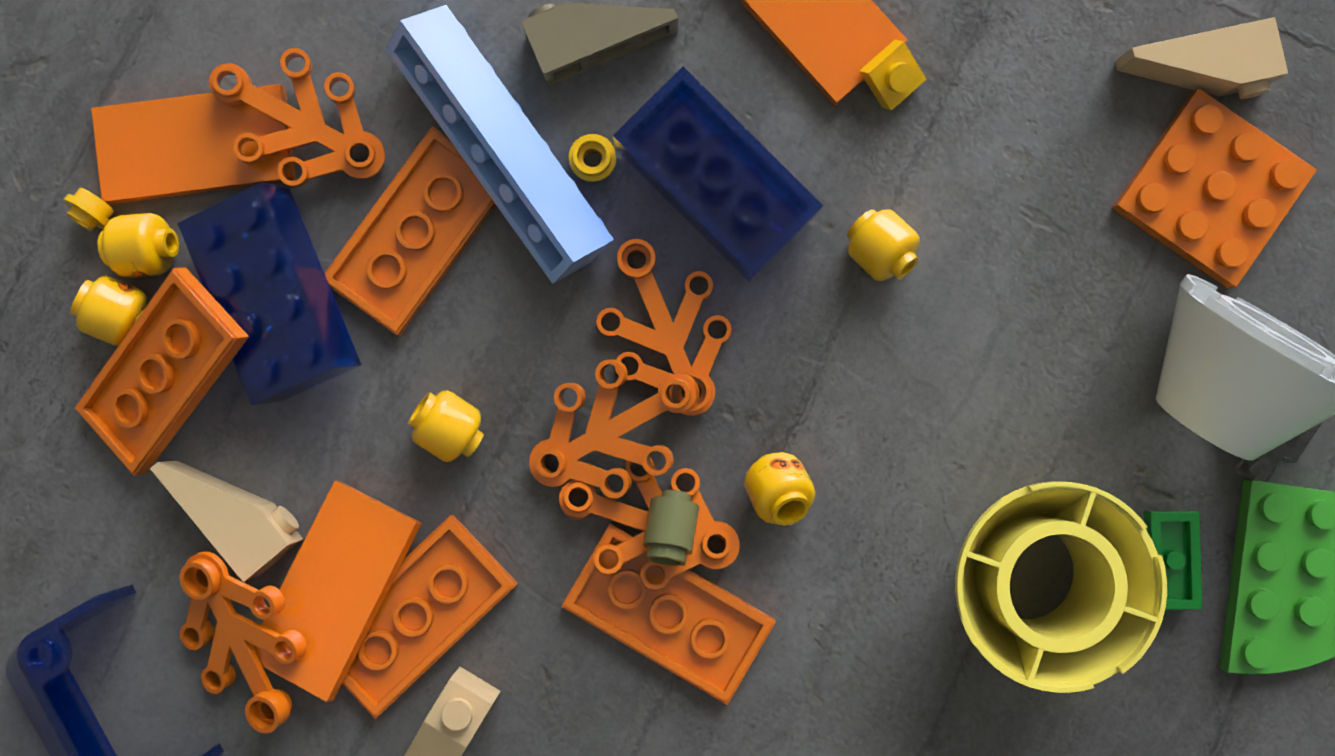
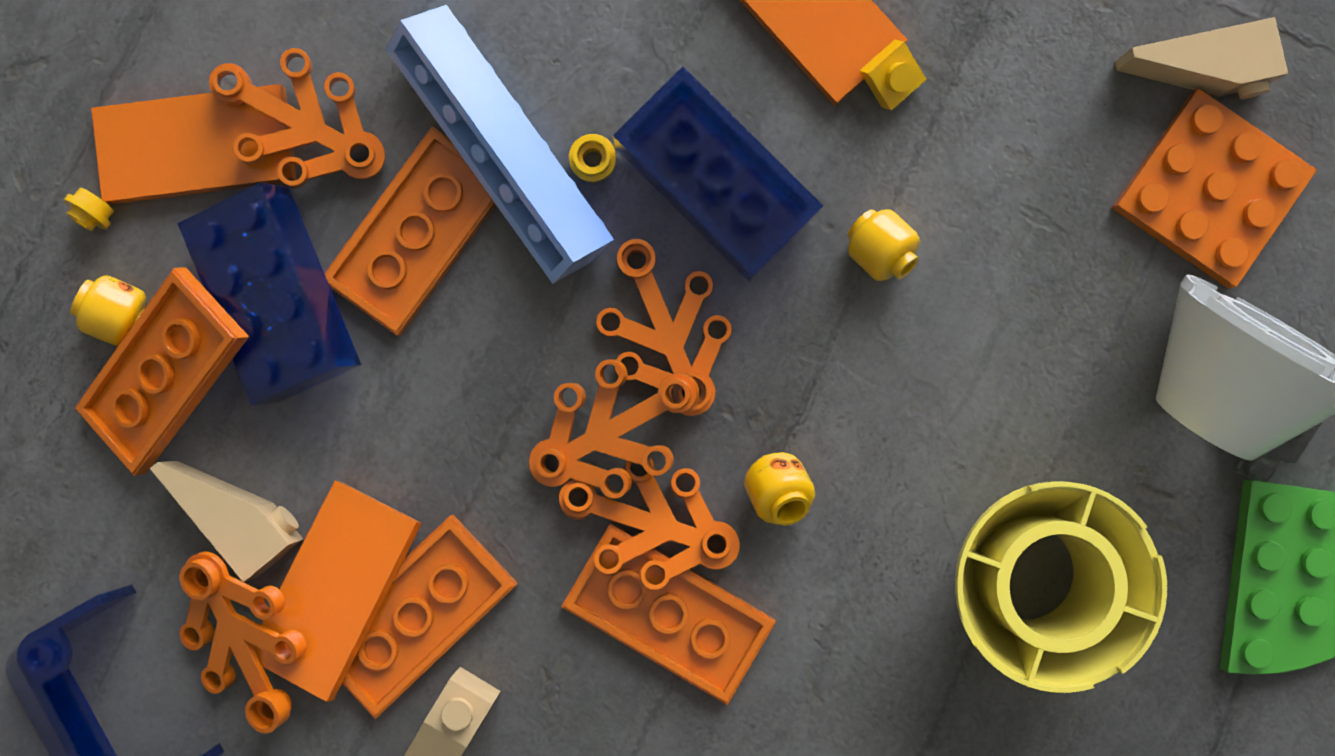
(138, 245): yellow head -> none
(446, 426): yellow head -> none
(585, 36): dark tan slope -> none
(671, 528): olive brick -> none
(1178, 542): green plate -> none

